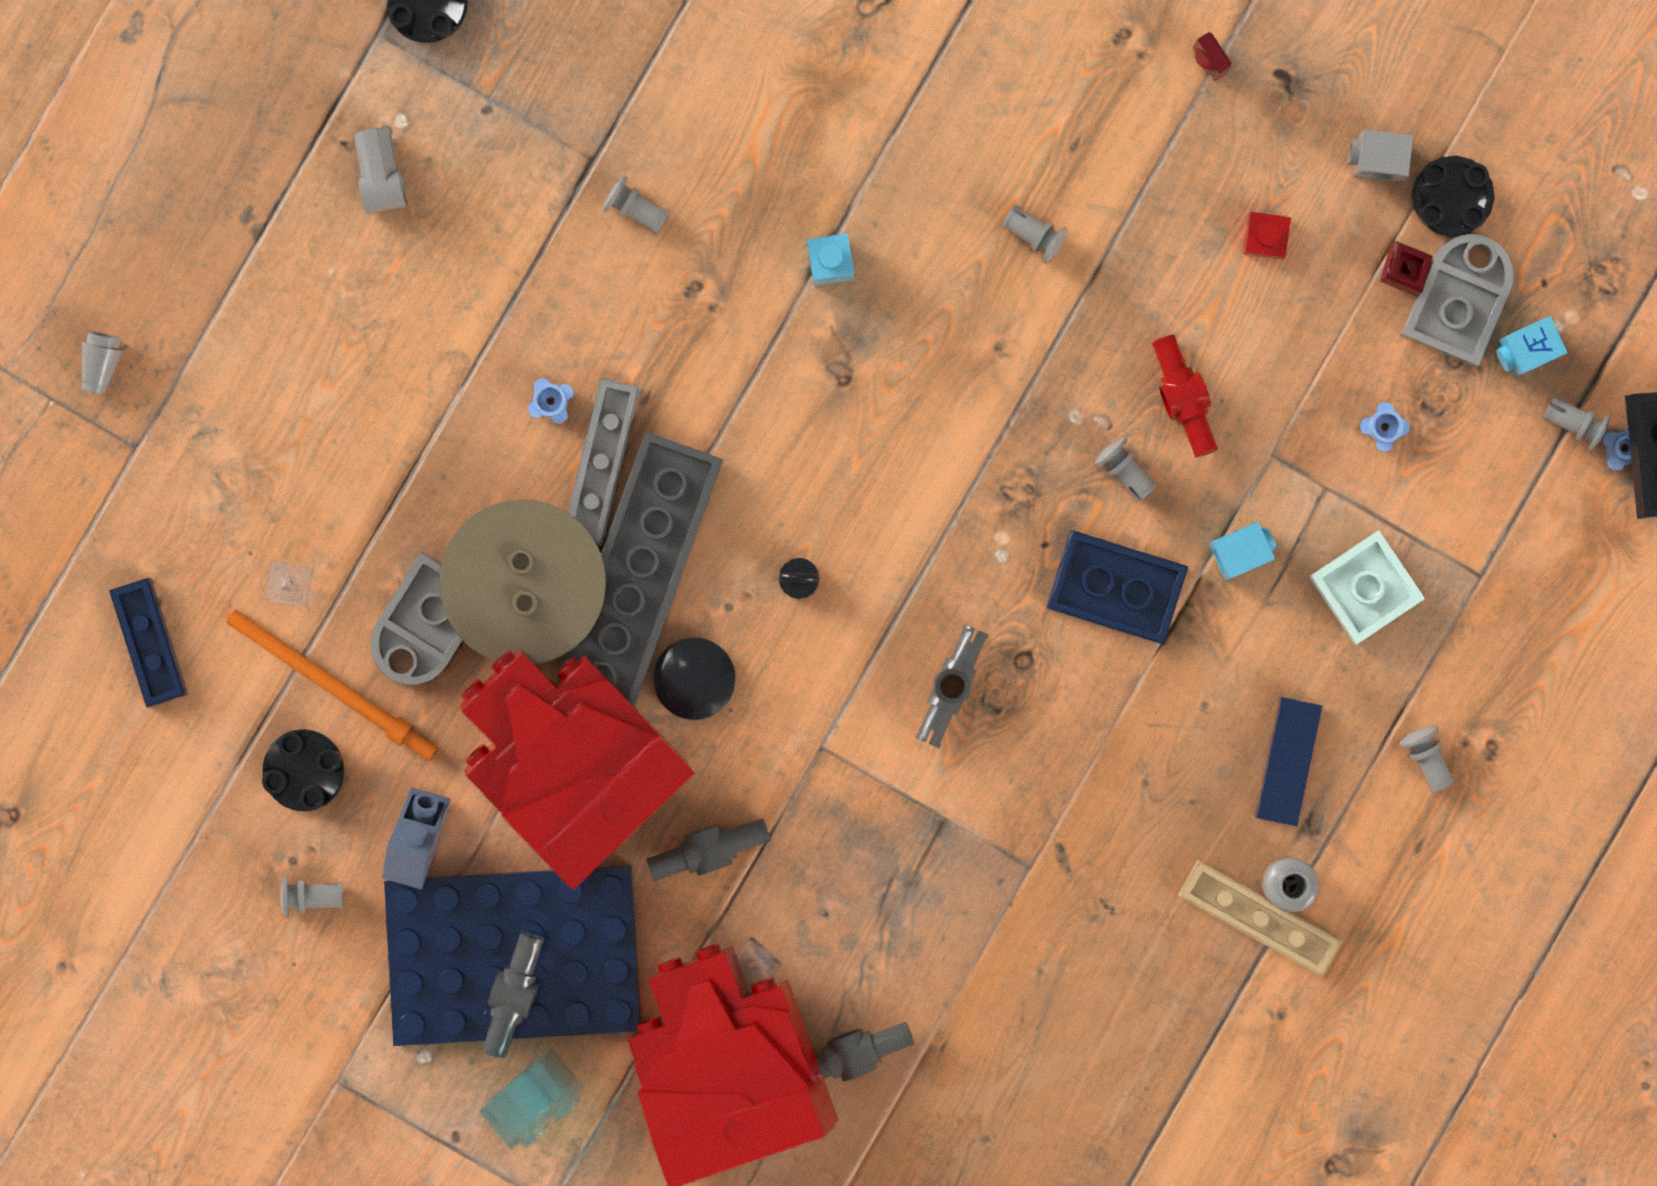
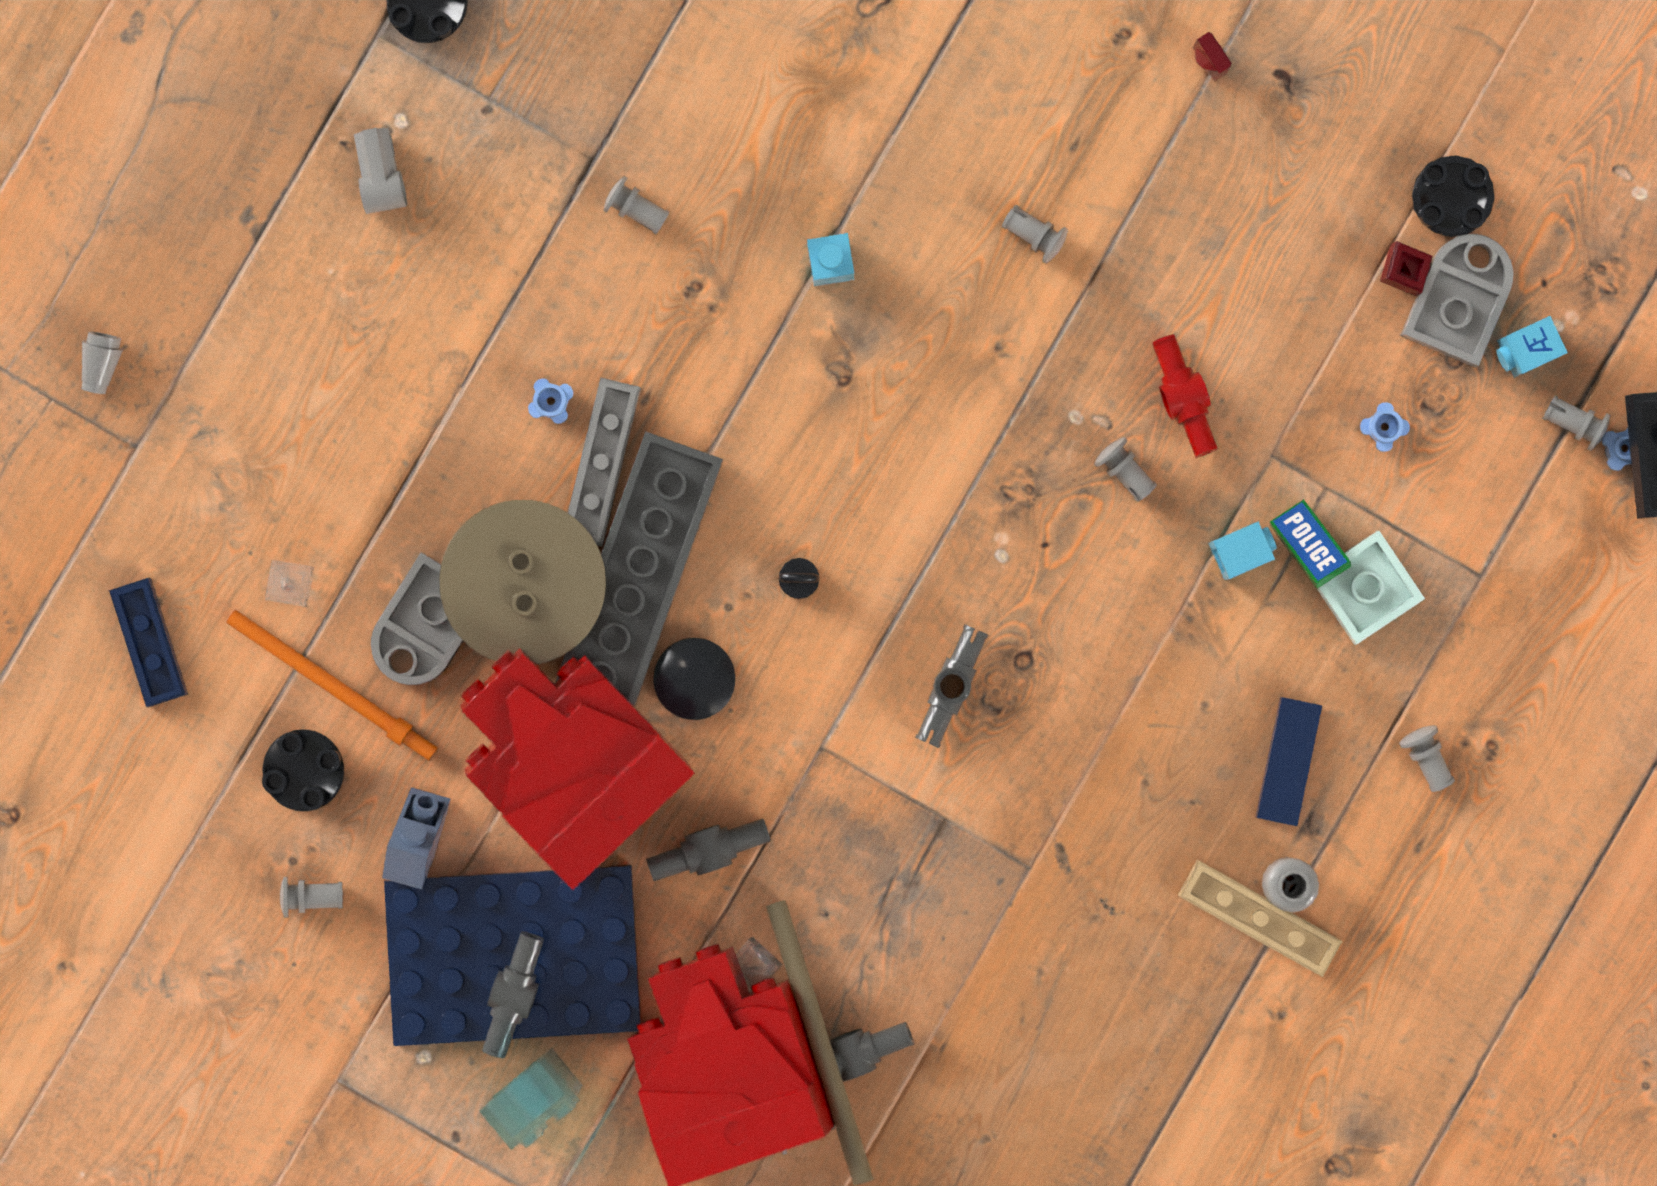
(820, 1043): none -> dark tan piece
(1117, 587): dark blue tile -> none
(1267, 235): red plate -> none
(1310, 544): none -> tile
(1381, 155): light grey brick -> none

